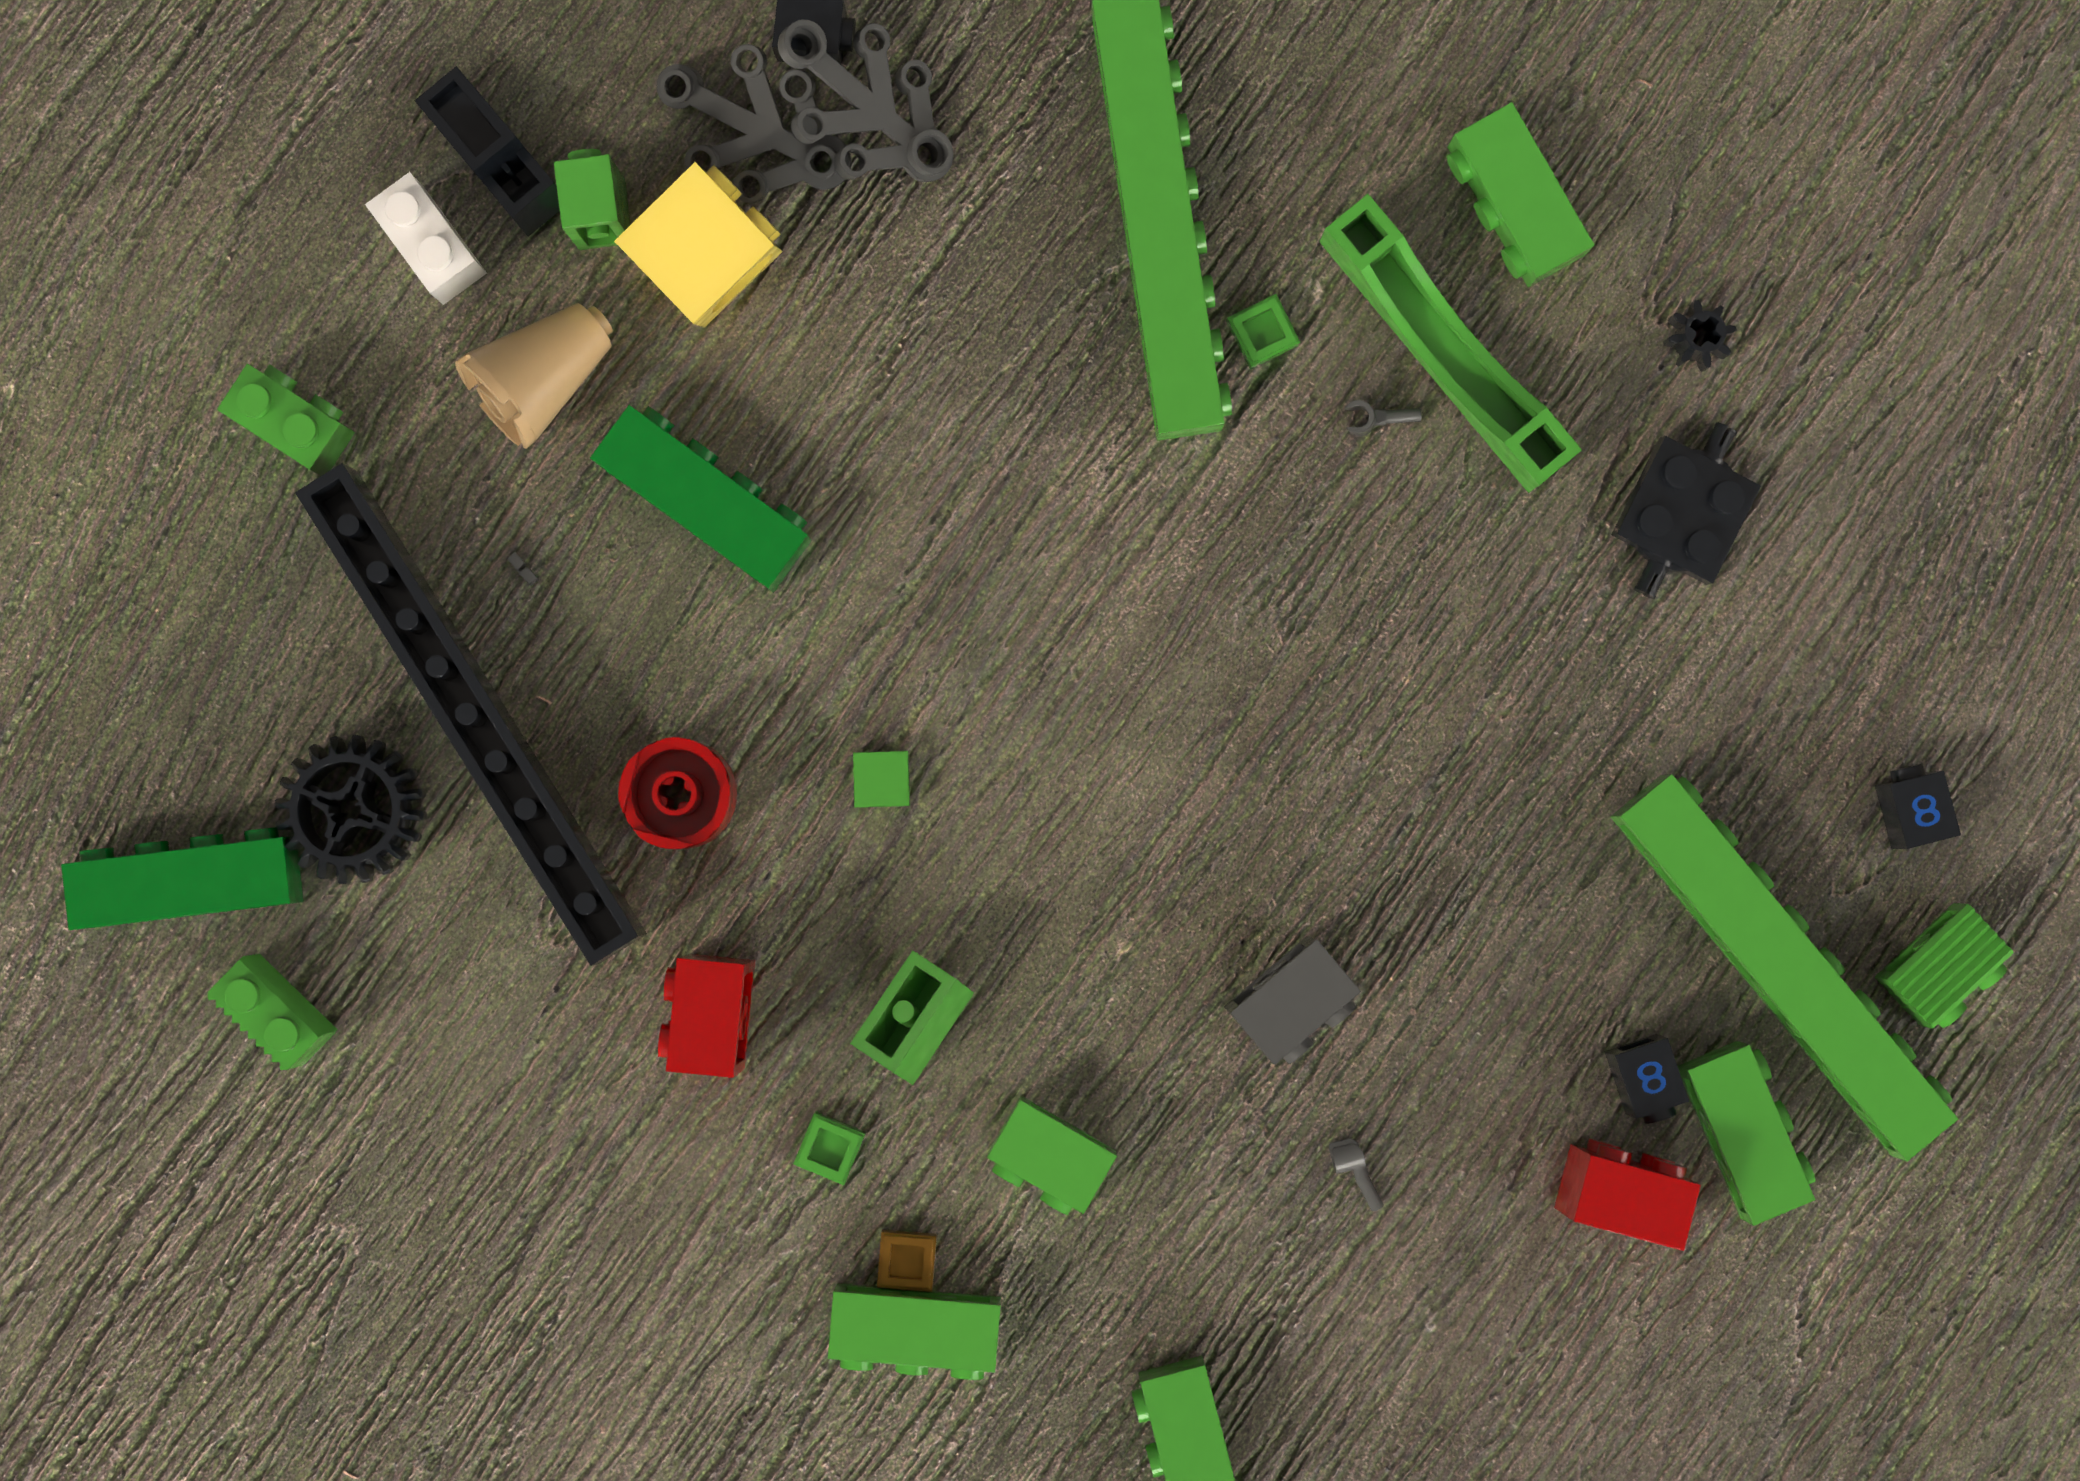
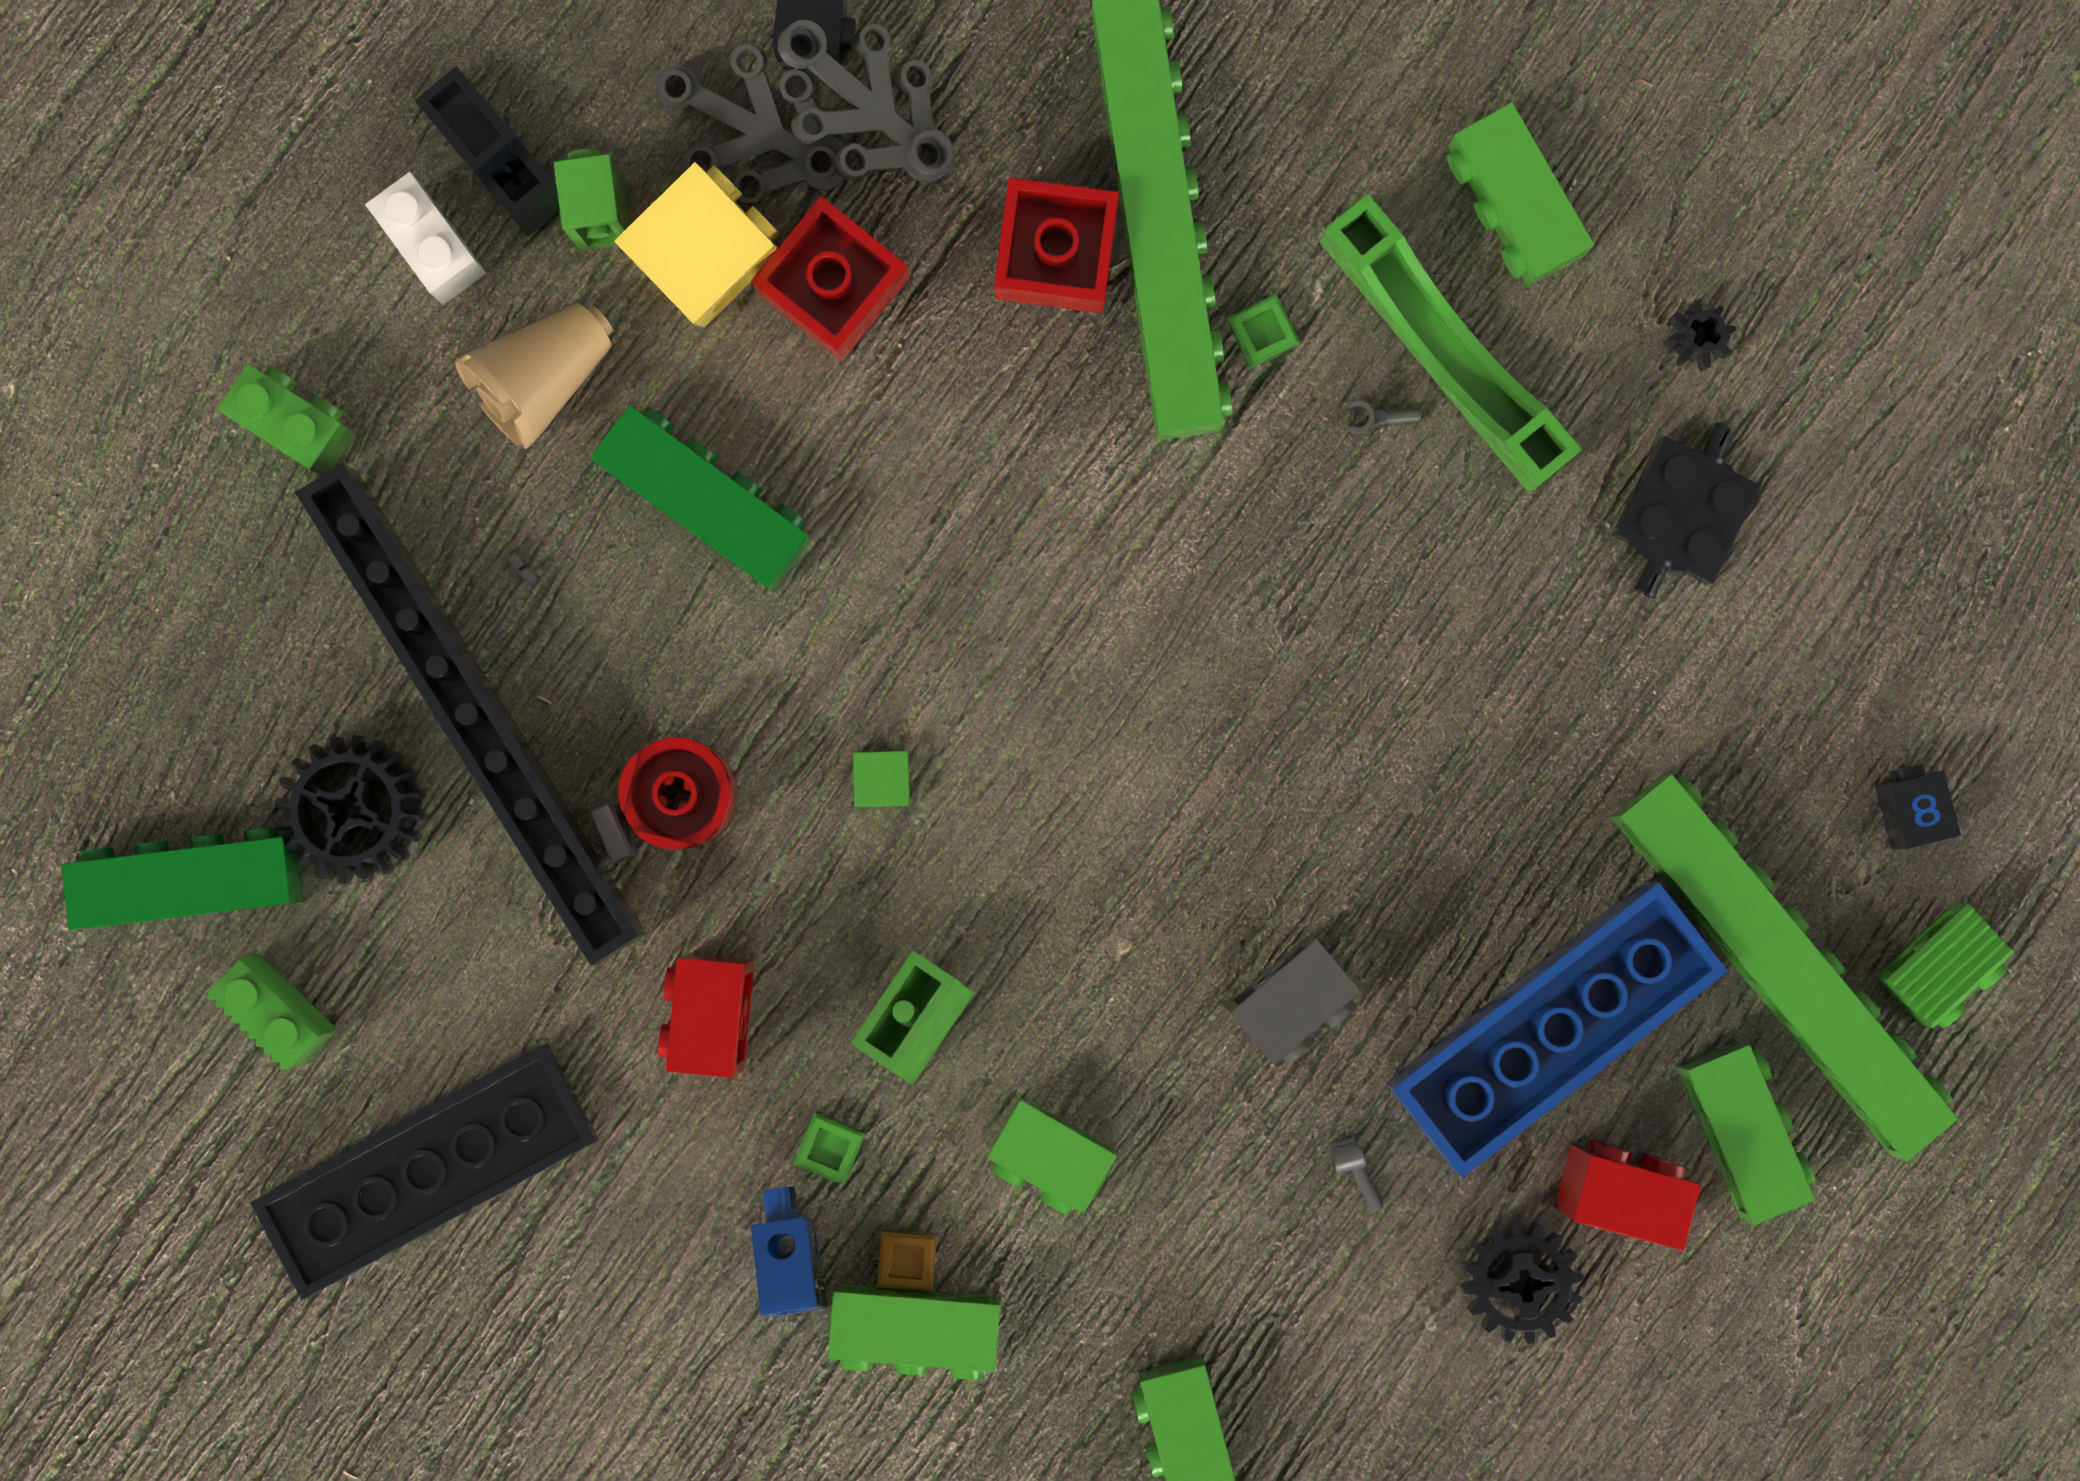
(424, 1171): none -> black plate
(614, 832): none -> dark grey tile
(793, 1282): none -> blue torso
(831, 278): none -> red brick
(1055, 245): none -> red brick
(1546, 1280): none -> black gear
(1556, 1027): none -> blue brick
(1647, 1078): black brick -> none

